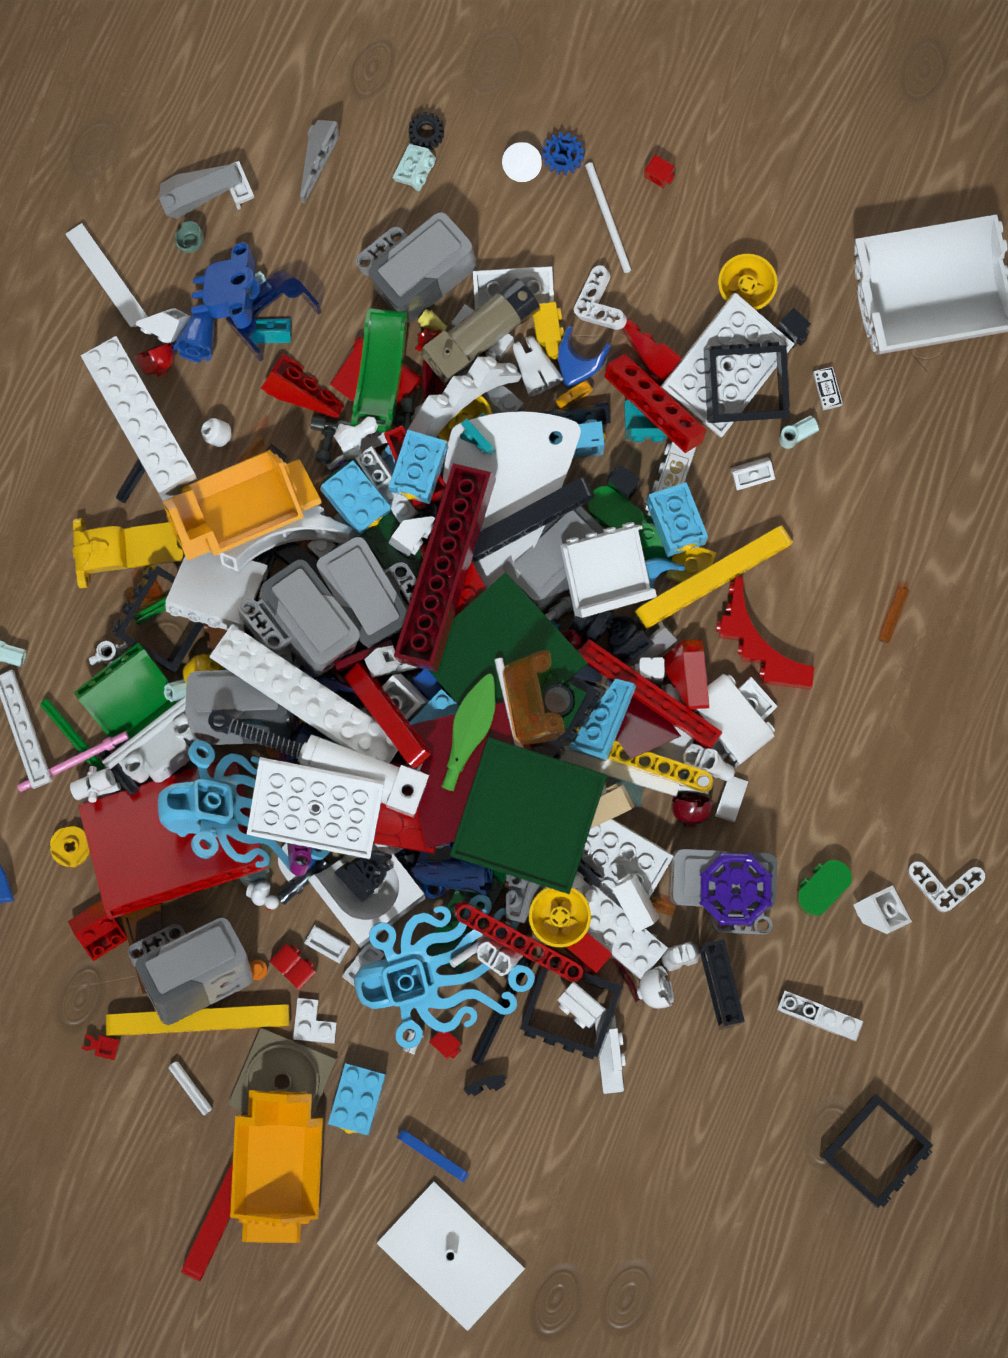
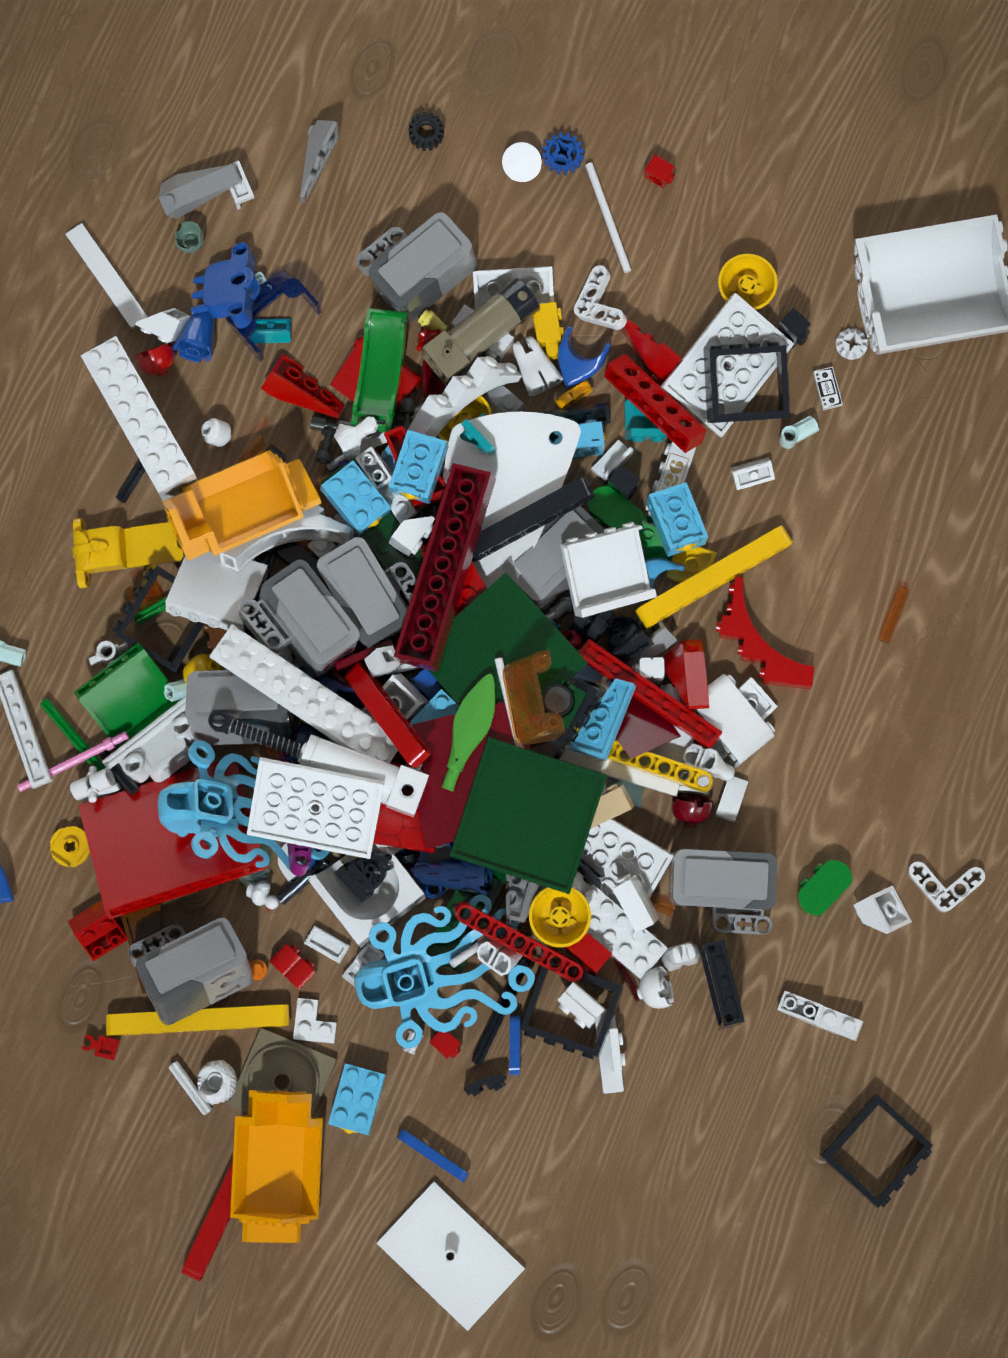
(216, 1082): none -> white hair
(414, 166): light aqua bracket -> none
(514, 1065): none -> blue beam
(613, 458): none -> white panel
(735, 901): dark purple plate -> none
(843, 347): none -> white gear

